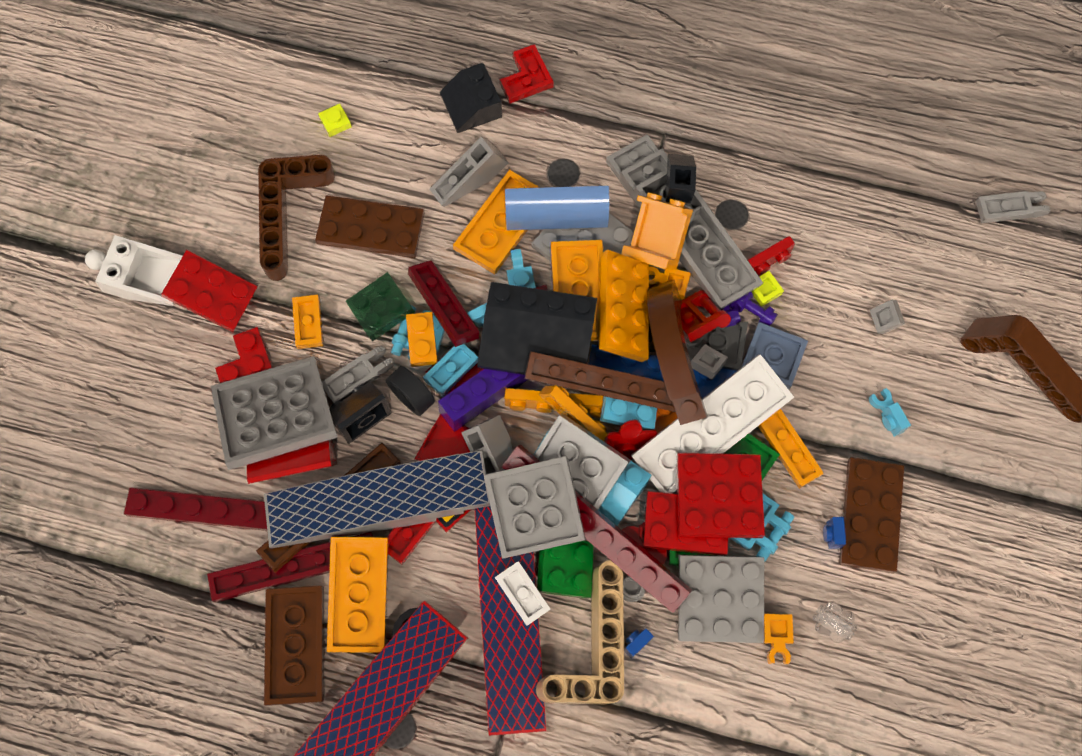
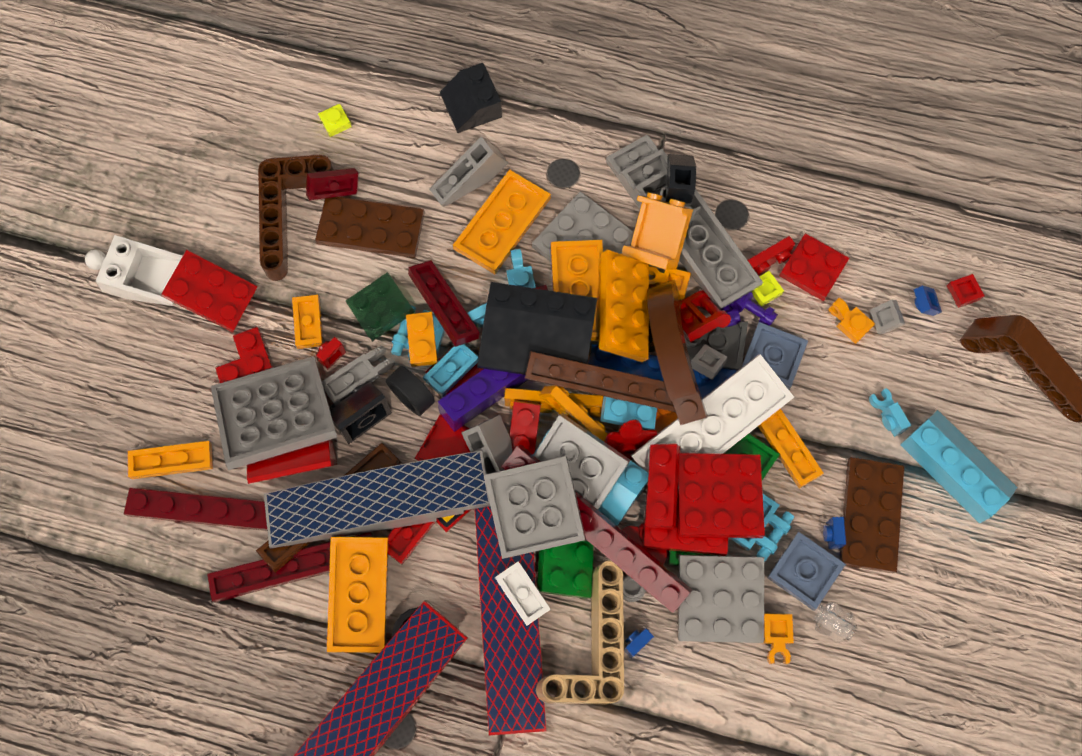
(170, 460): none -> light orange plate
(294, 646): reddish brown plate -> none
(330, 353): none -> red plate
(331, 184): none -> dark red plate
(525, 424): none -> red plate
(532, 76): red plate -> none
(557, 207): medium blue brick -> none
(662, 486): none -> red plate
(806, 571): none -> sand blue plate
(814, 267): none -> red plate
(853, 323): none -> light orange plate
(927, 301): none -> blue plate
(959, 467): none -> medium azure slope
(965, 290): none -> red plate
(1011, 206): light grey hinge -> none

